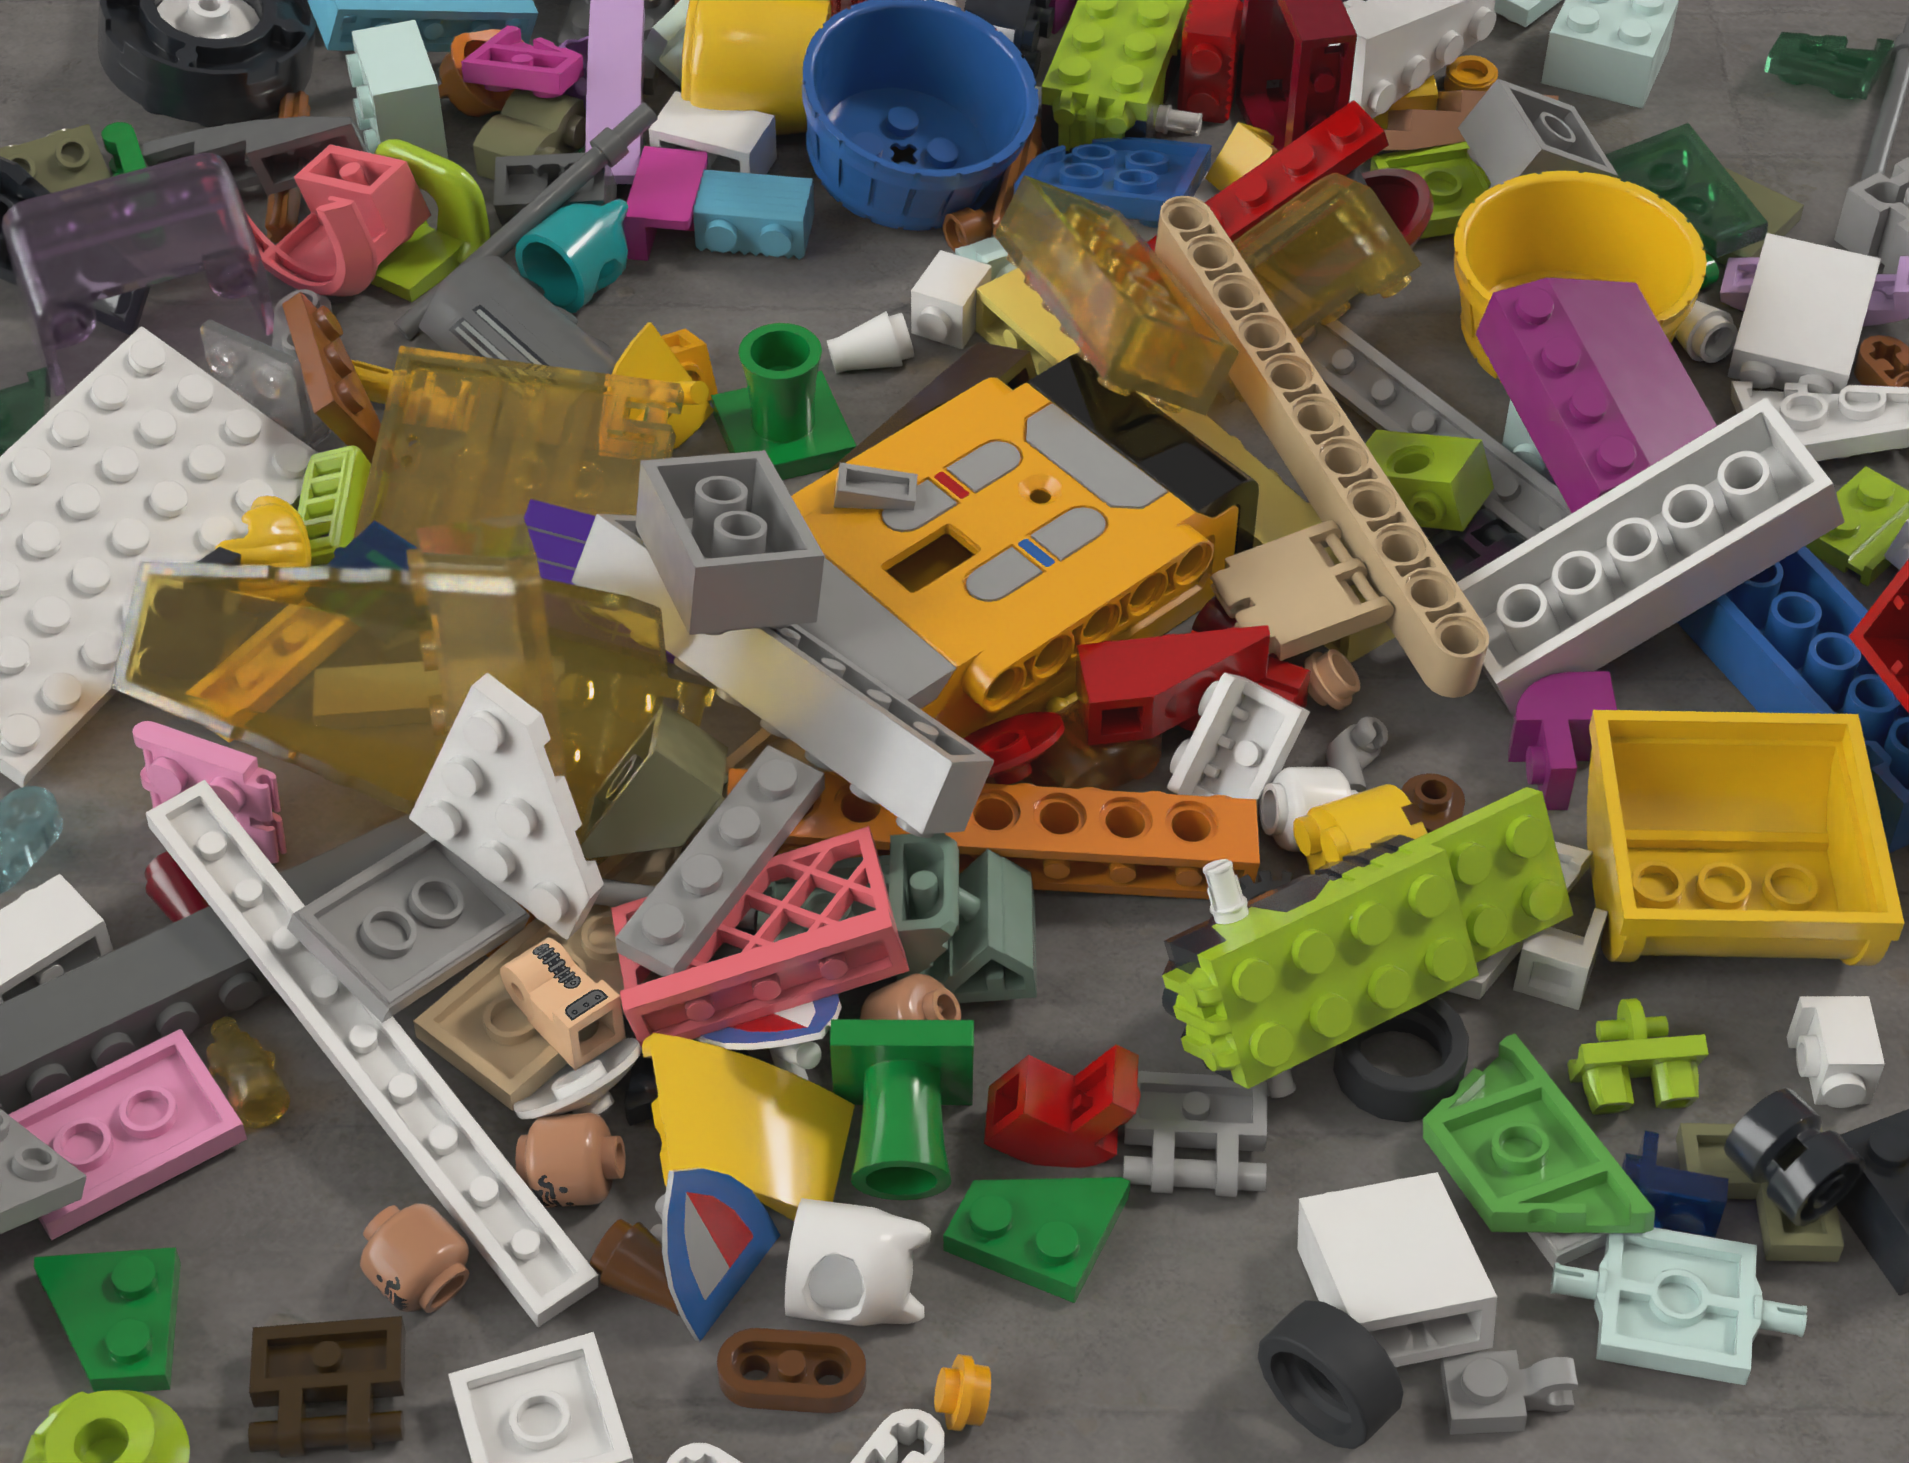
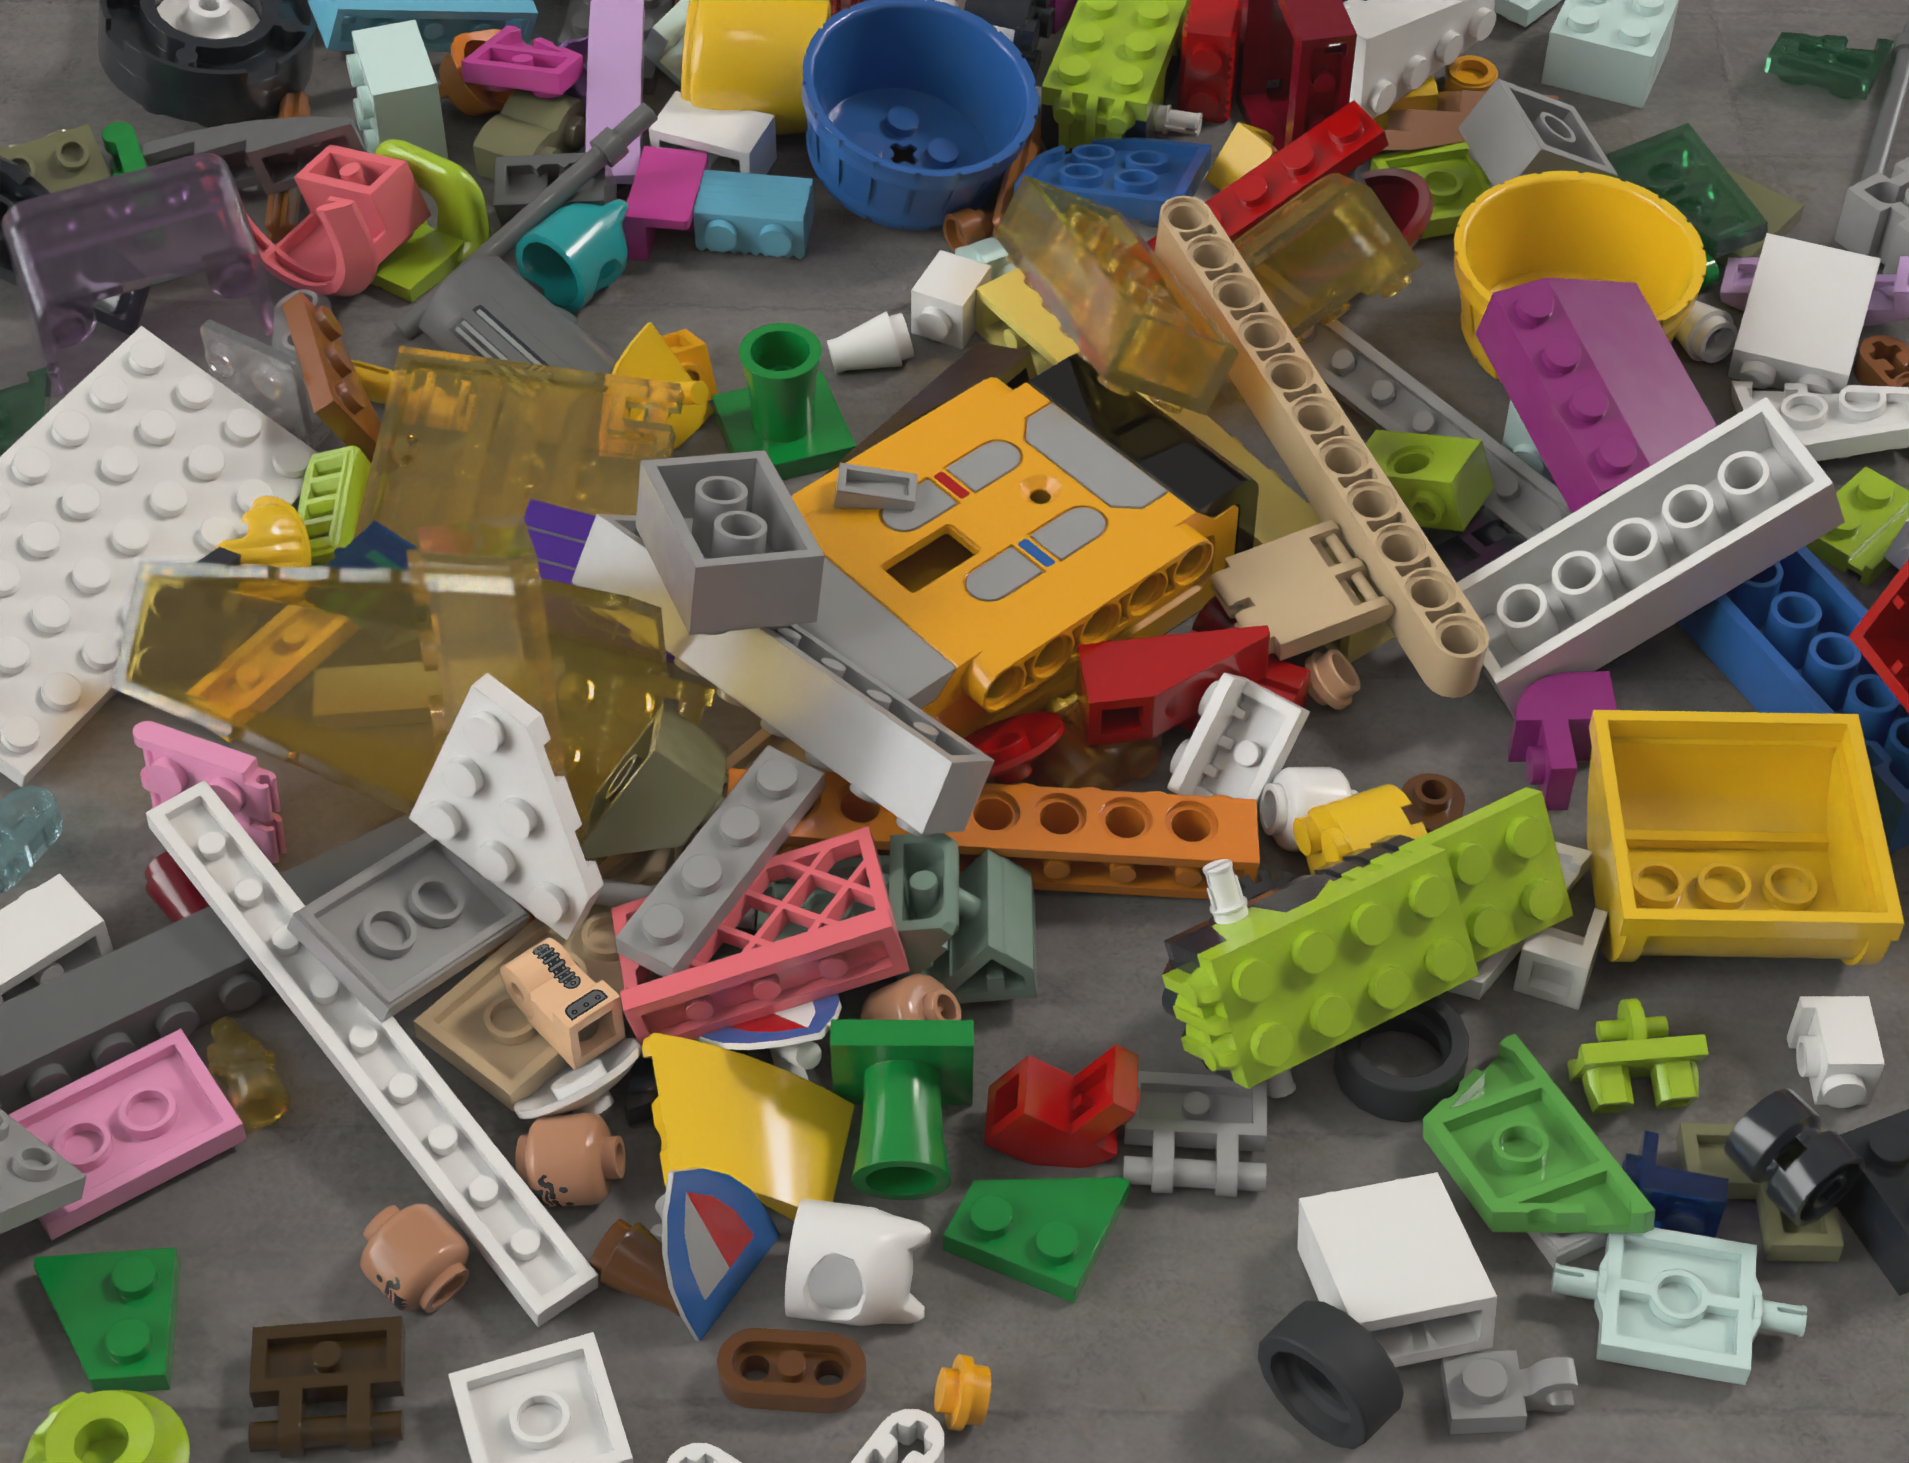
(1357, 749): light grey arm -> none

